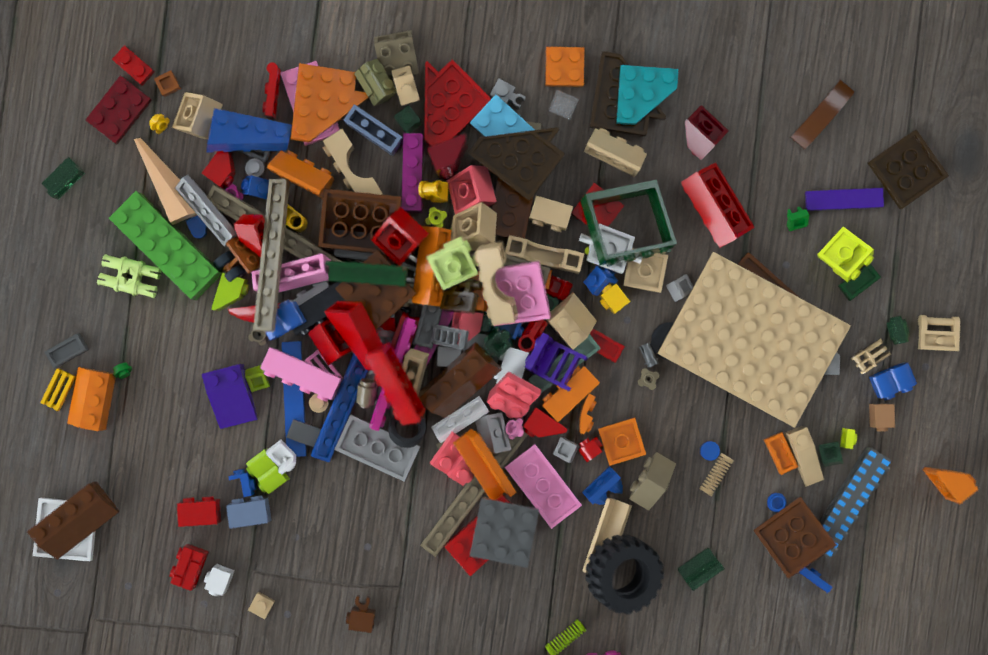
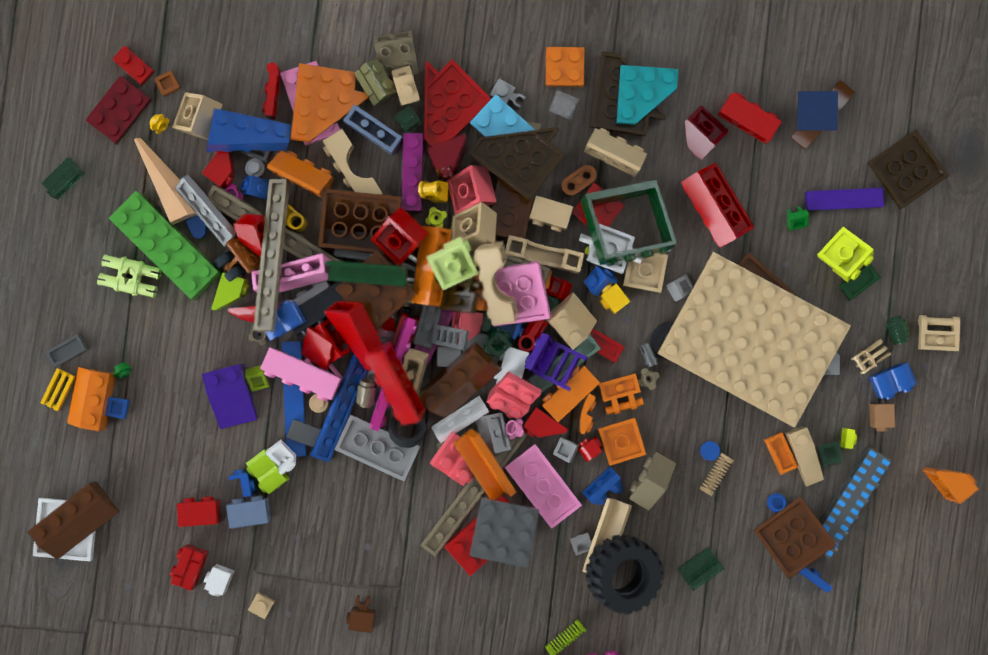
(117, 407): none -> blue plate
(317, 348): none -> red piece
(578, 180): none -> dark orange plate
(581, 543): none -> light grey plate
(619, 388): none -> orange plate
(749, 117): none -> red brick
(817, 110): none -> dark blue tile

